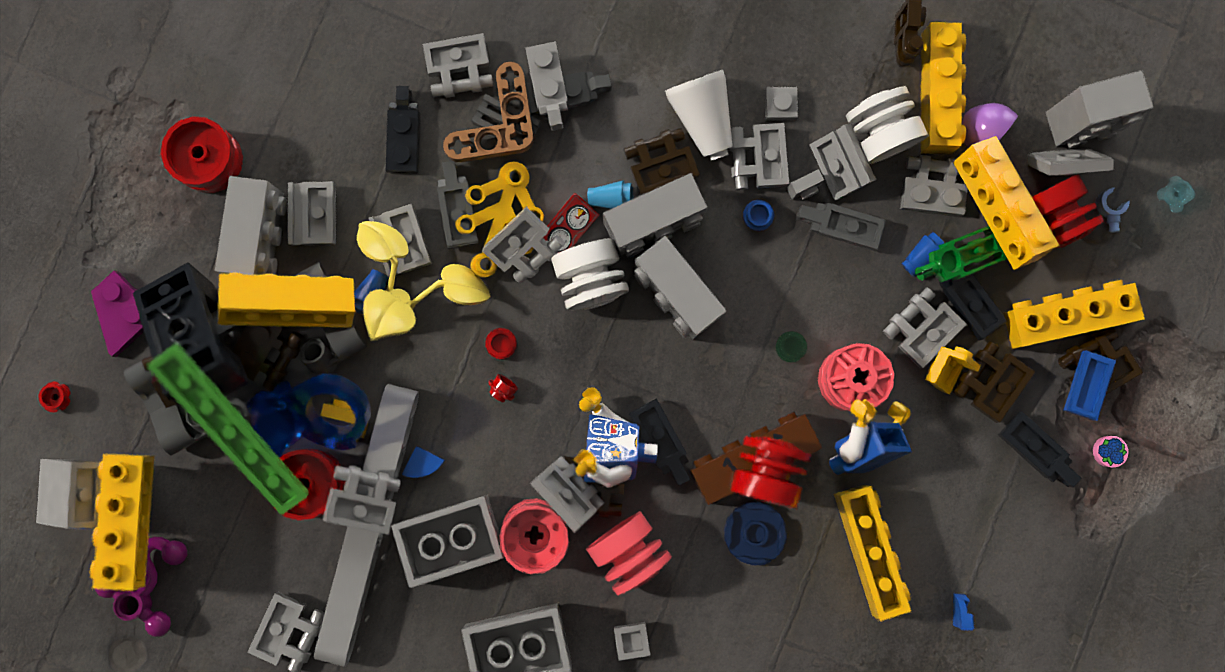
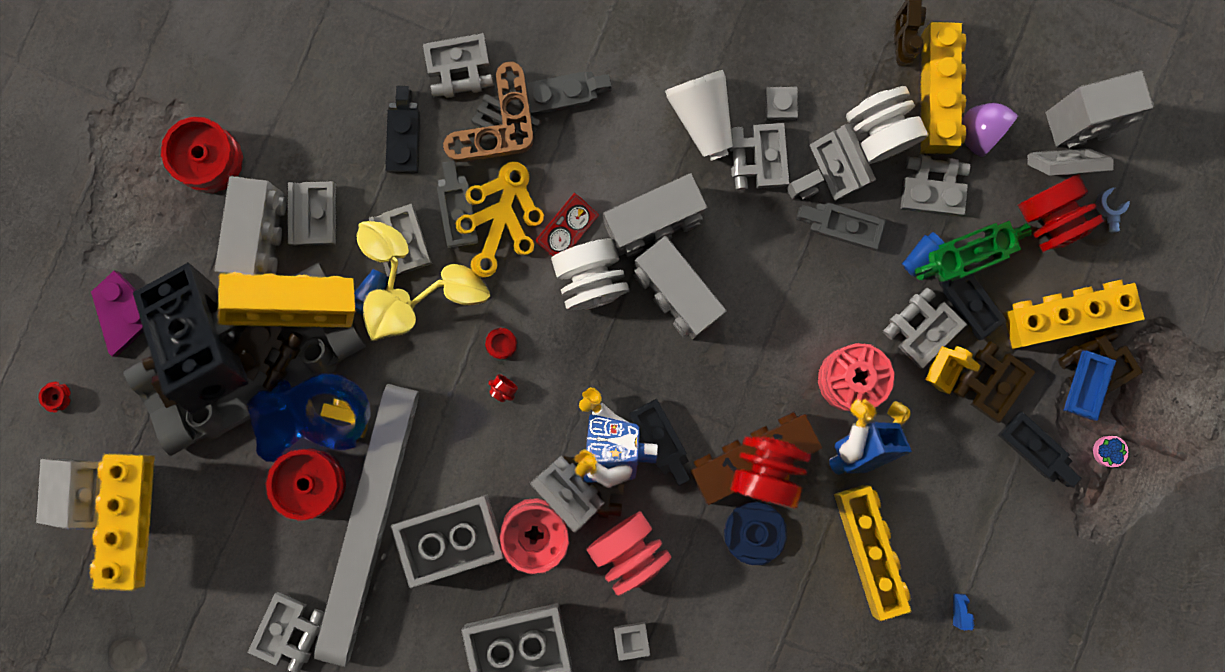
(157, 622): magenta piece -> none
(228, 428): bright green plate -> none
(361, 510): light grey plate -> none
(422, 463): blue tile -> none
(516, 239): light grey plate -> none
(548, 82): light grey hinge -> none
(610, 195): dark azure cone -> none
(663, 169): dark brown plate -> none
(758, 215): blue plate -> none
(791, 346): clear green plate -> none
(1005, 203): yellow brick -> none
(1185, 193): clear light blue plate -> none

